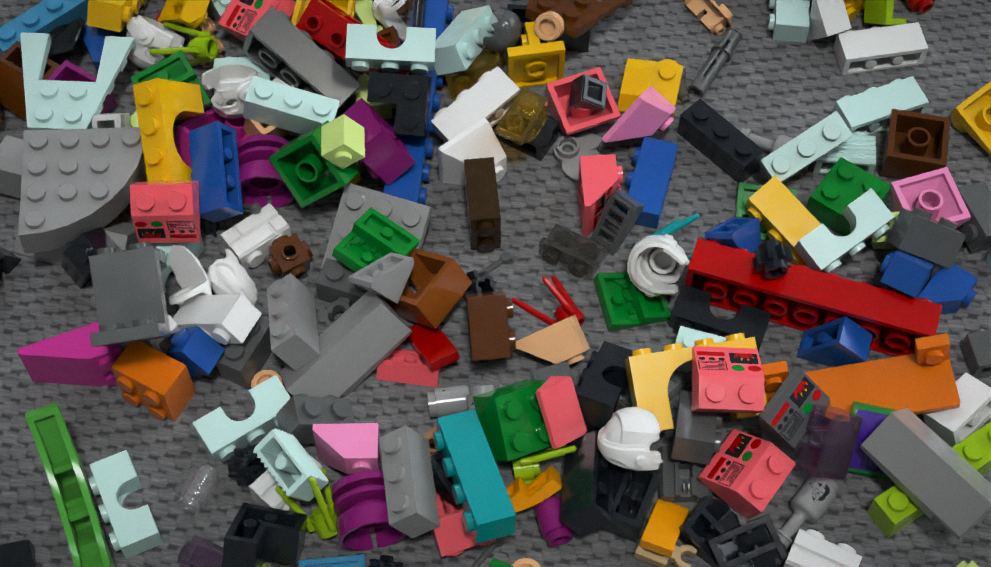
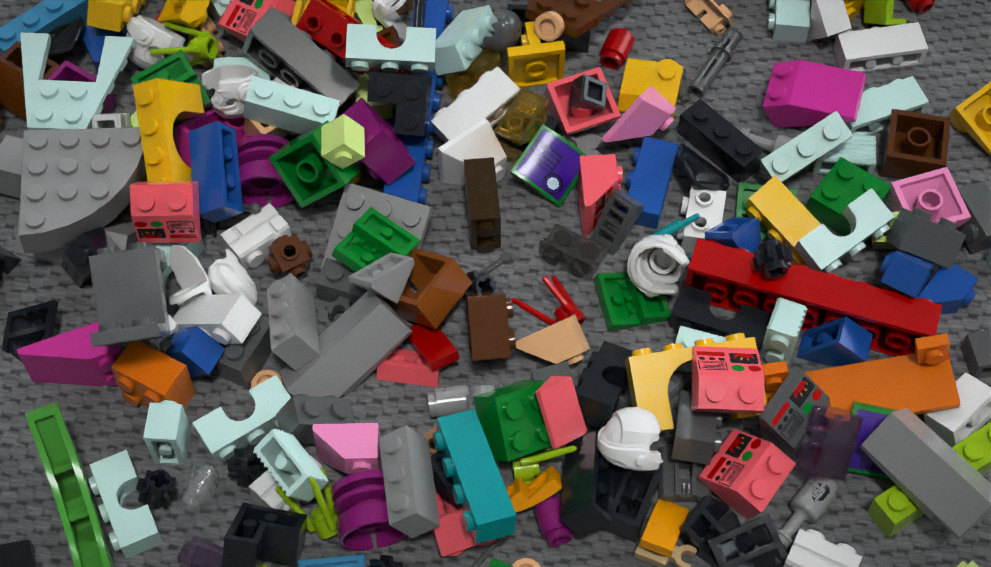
(29, 326): none -> black slope
(156, 489): none -> black gear
(167, 433): none -> light aqua brick
(549, 166): none -> dark purple slope
(616, 48): none -> red brick
(701, 172): none -> black slope
(709, 206): none -> white brick
(783, 331): none -> light aqua brick
(809, 92): none -> dark pink slope

